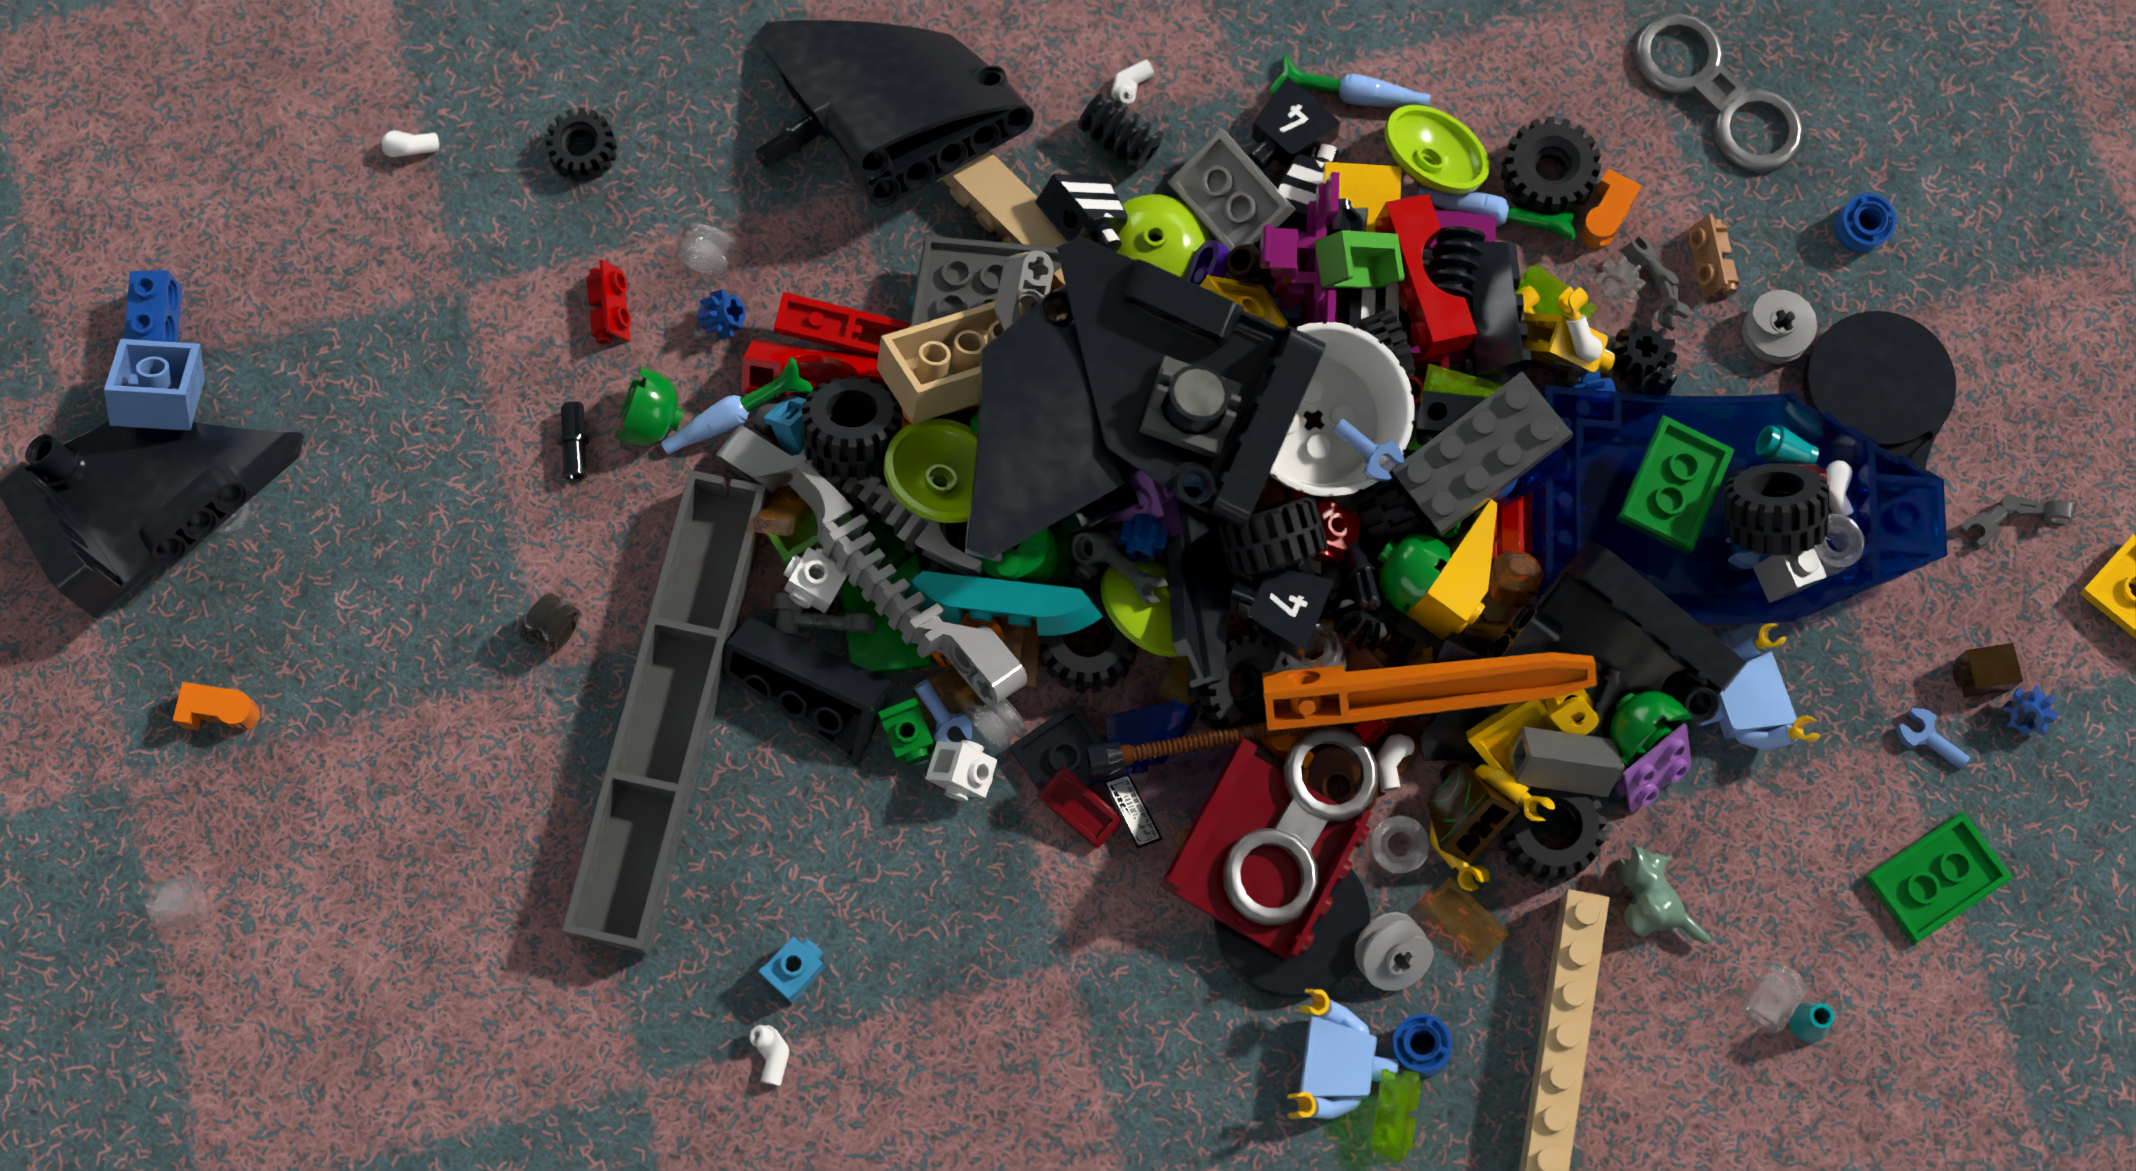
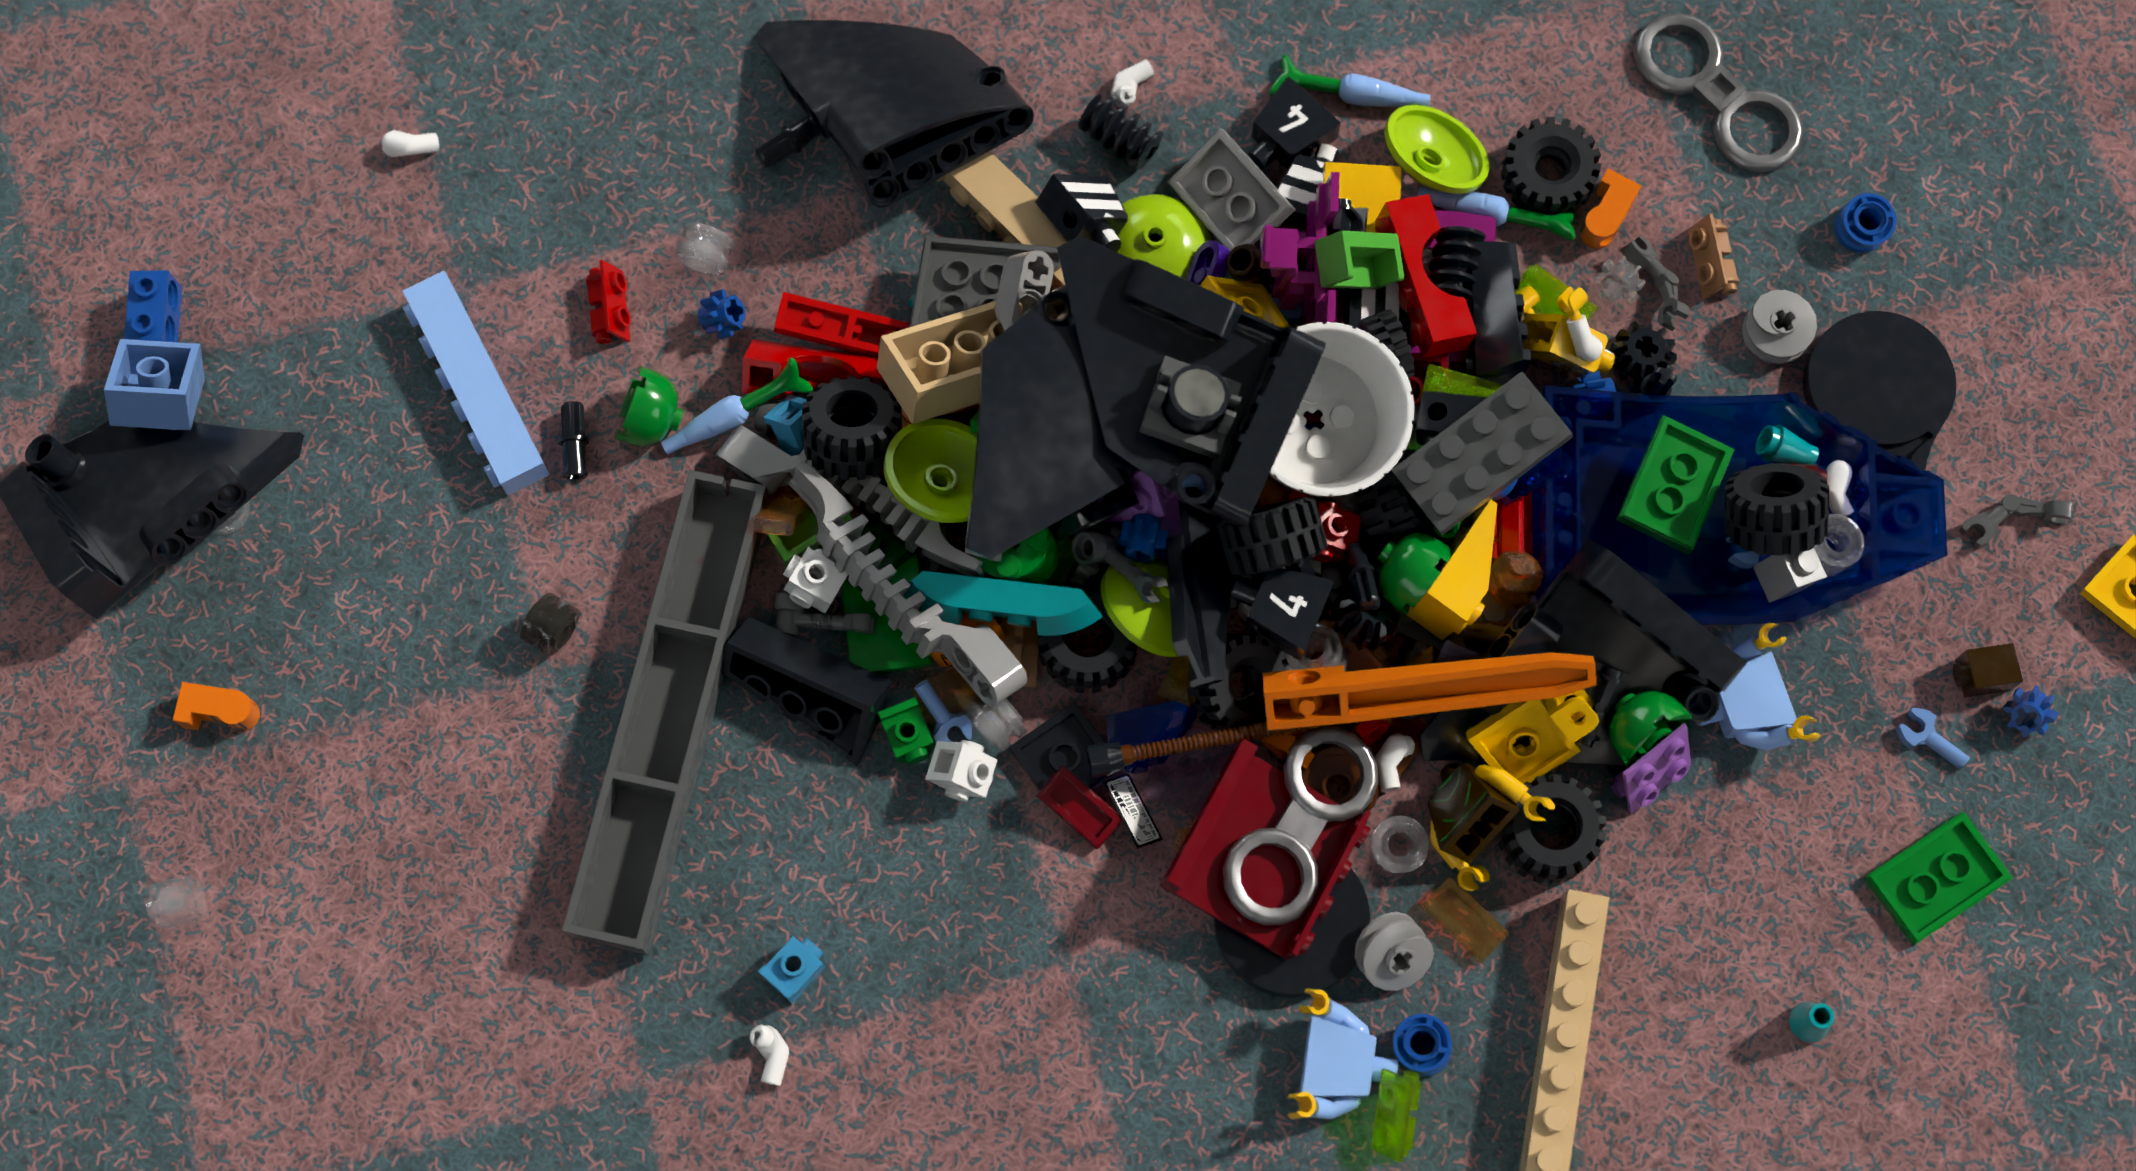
(475, 382): none -> light blue brick
(575, 125): black tyre -> none
(1370, 450): medium blue bar -> none
(1566, 761): dark grey brick -> none
(1654, 901): sand green animal -> none
(1774, 998): clear brick -> none

